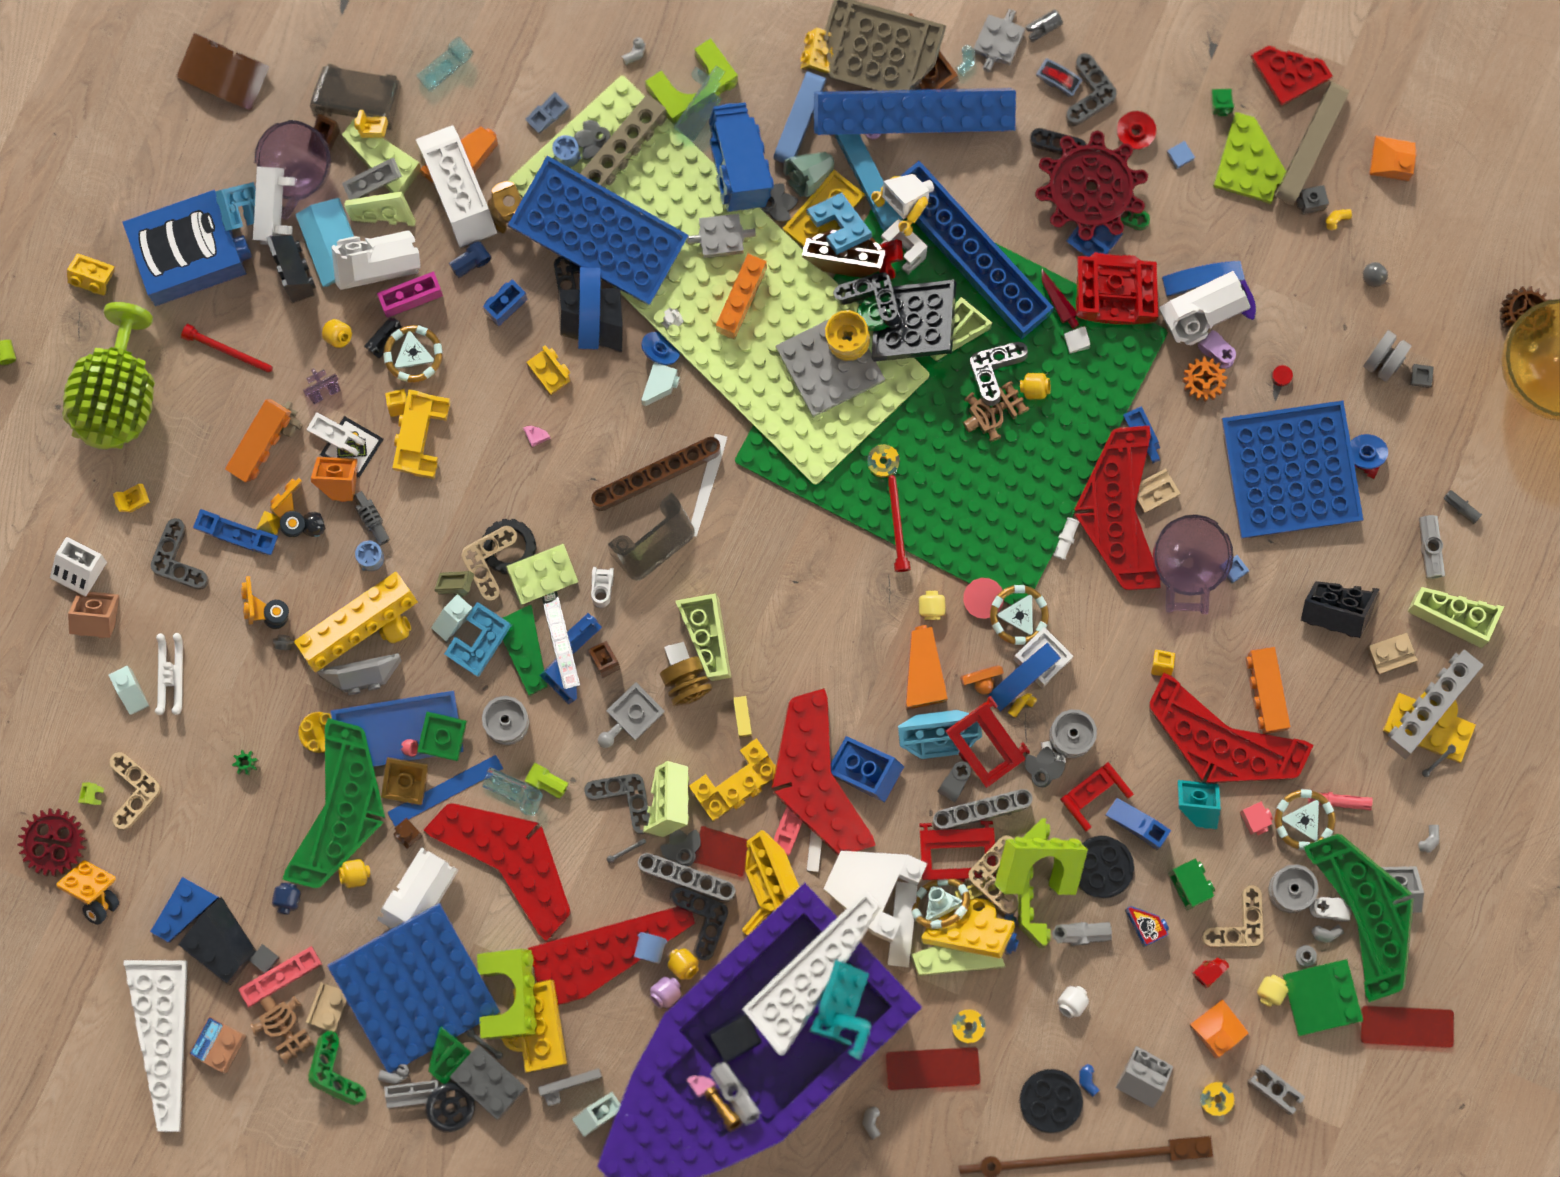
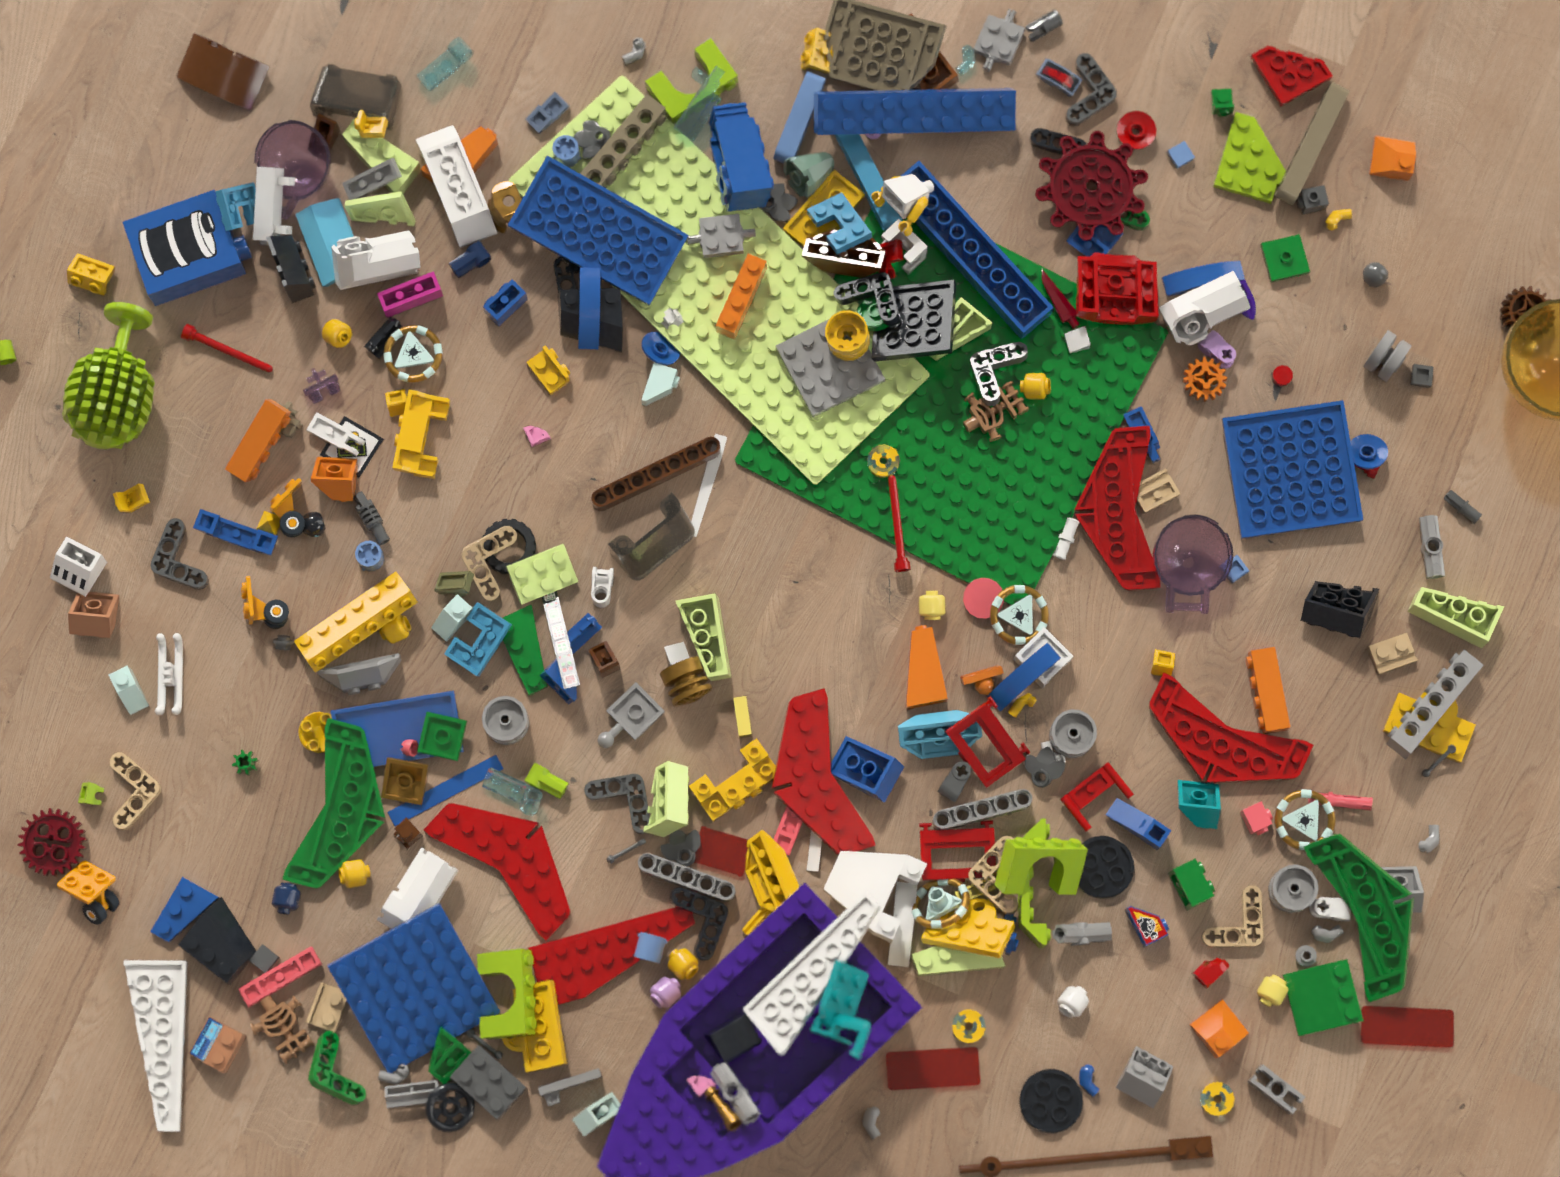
(1285, 258): none -> green plate

